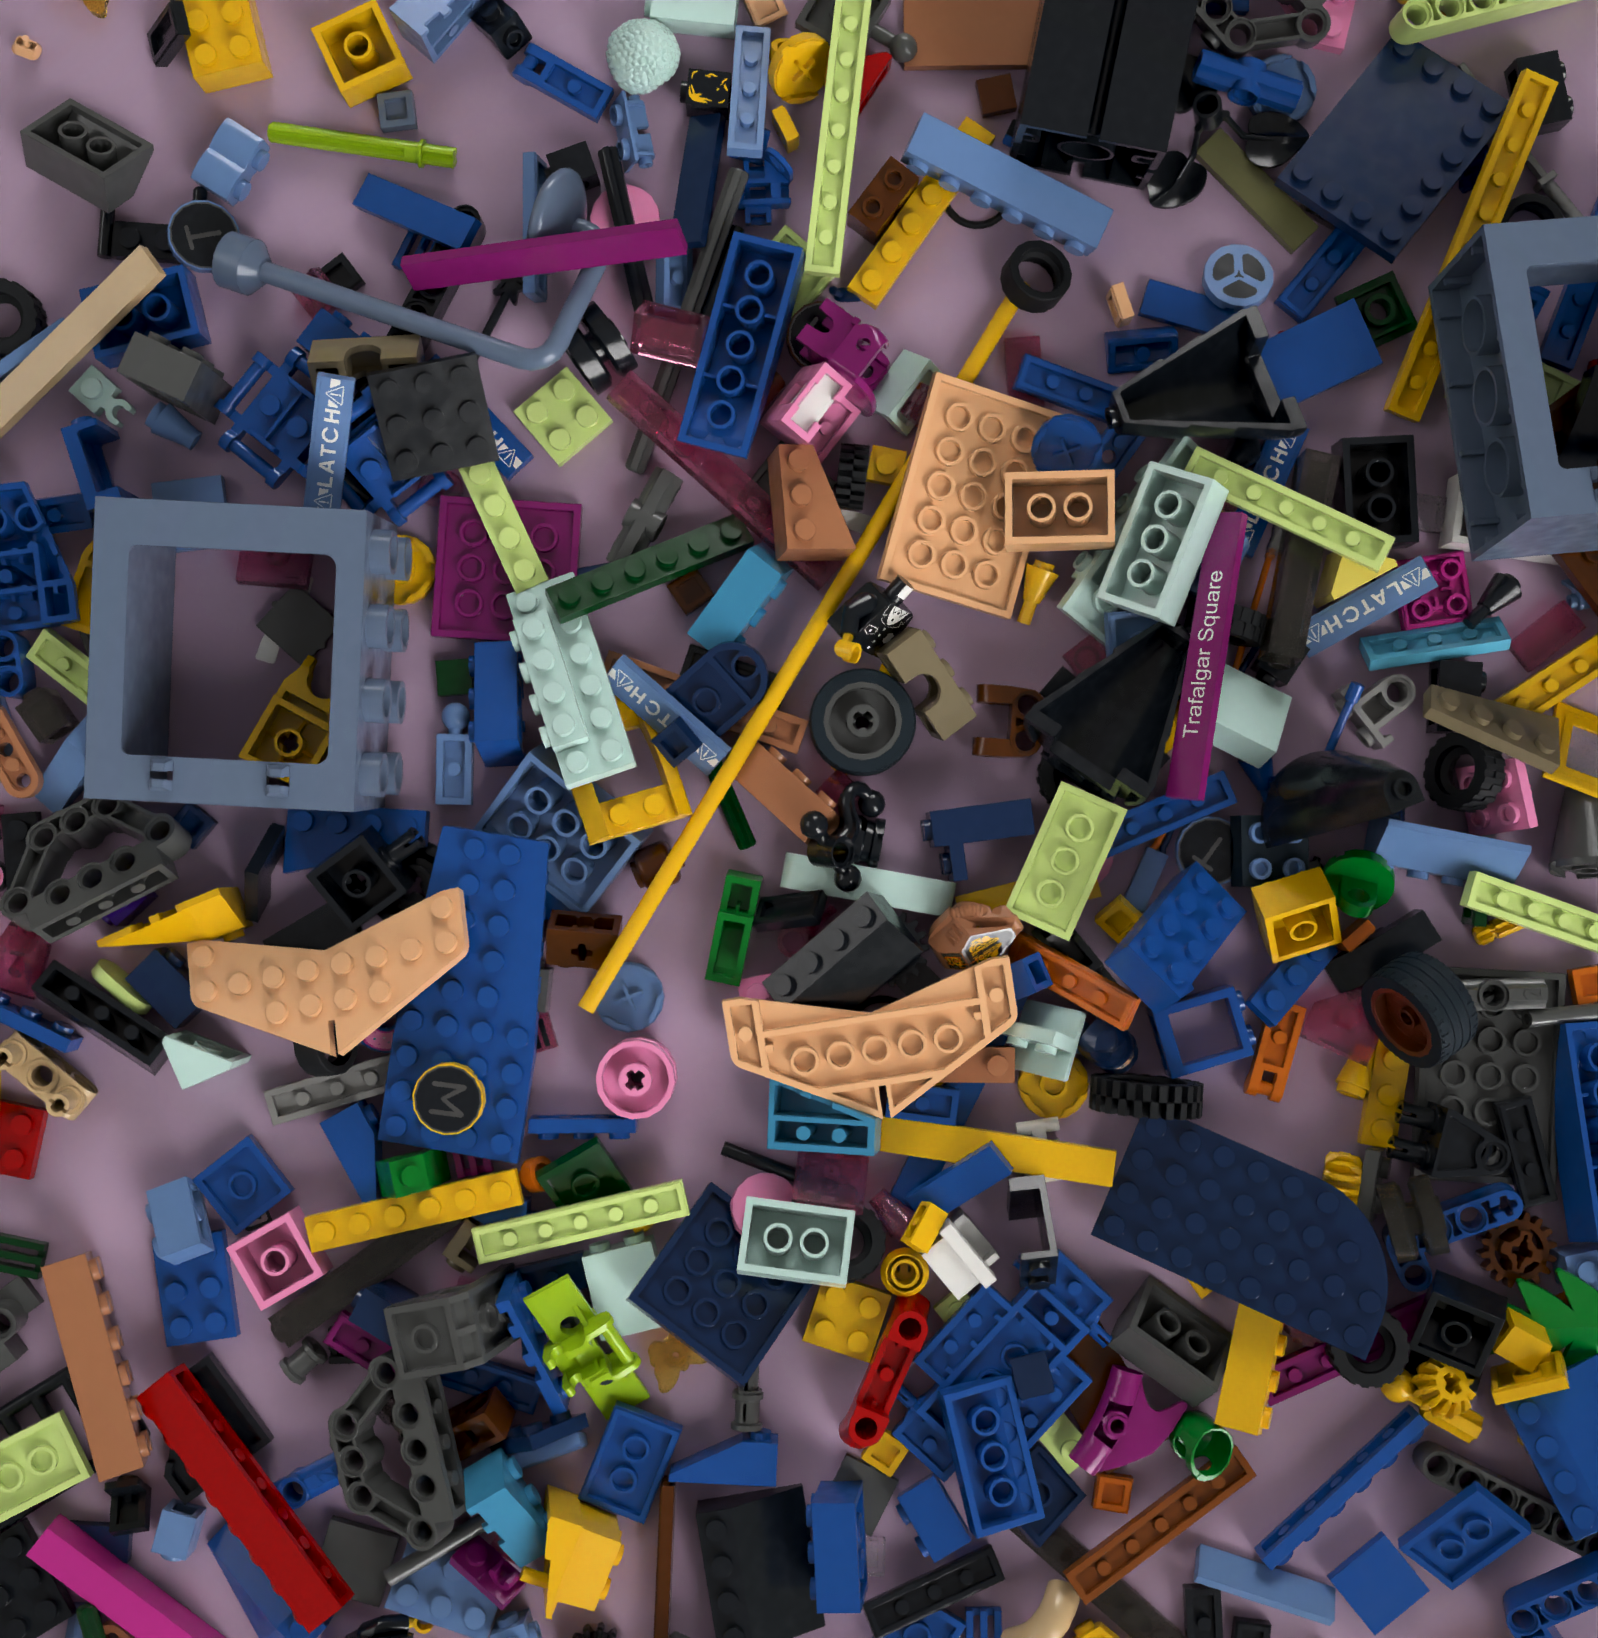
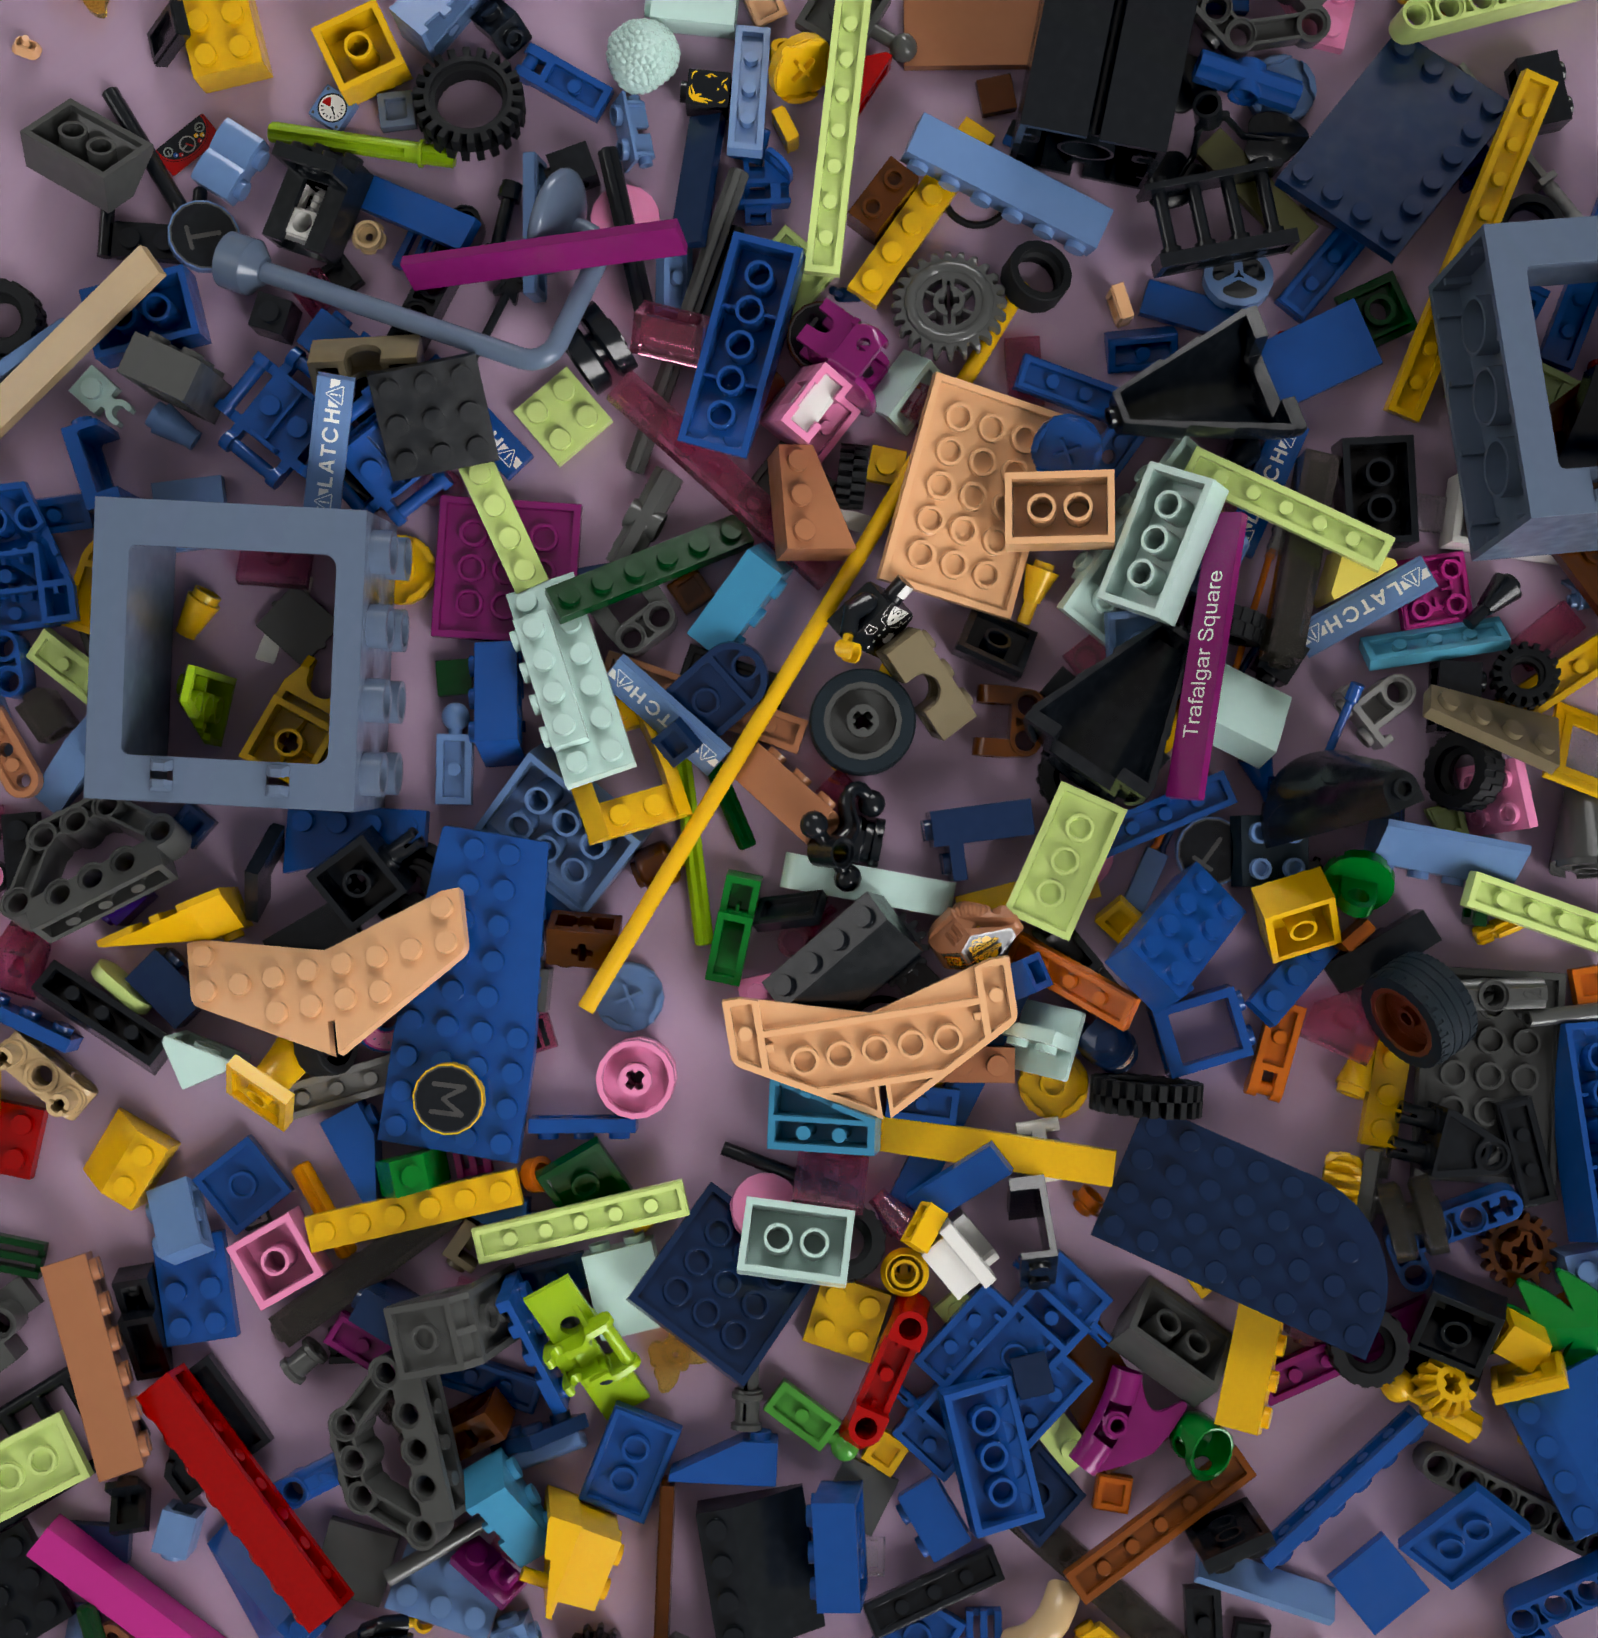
(130, 1159): none -> yellow slope
(142, 1320): none -> black slope
(155, 166): none -> black piece
(187, 145): none -> sticker
(197, 611): none -> yellow cone
(206, 701): none -> lime wedge
(267, 1085): none -> yellow plant
(275, 318): none -> black brick
(318, 1198): none -> light orange axle
(320, 192): none -> black brick
(332, 109): none -> tile
(367, 228): none -> tan plate
(459, 69): none -> black tyre
(509, 195): none -> black bar
(639, 622): none -> dark grey piece
(696, 868): none -> lime axle
(808, 1420): none -> bright green plate
(958, 334): none -> dark grey gear
(995, 644): none -> black slope
(1087, 1201): none -> orange plate
(1230, 1536): none -> black plate
(1240, 245): none -> black fence
(1446, 819): none -> yellowish green tile
(1530, 656): none -> black tyre

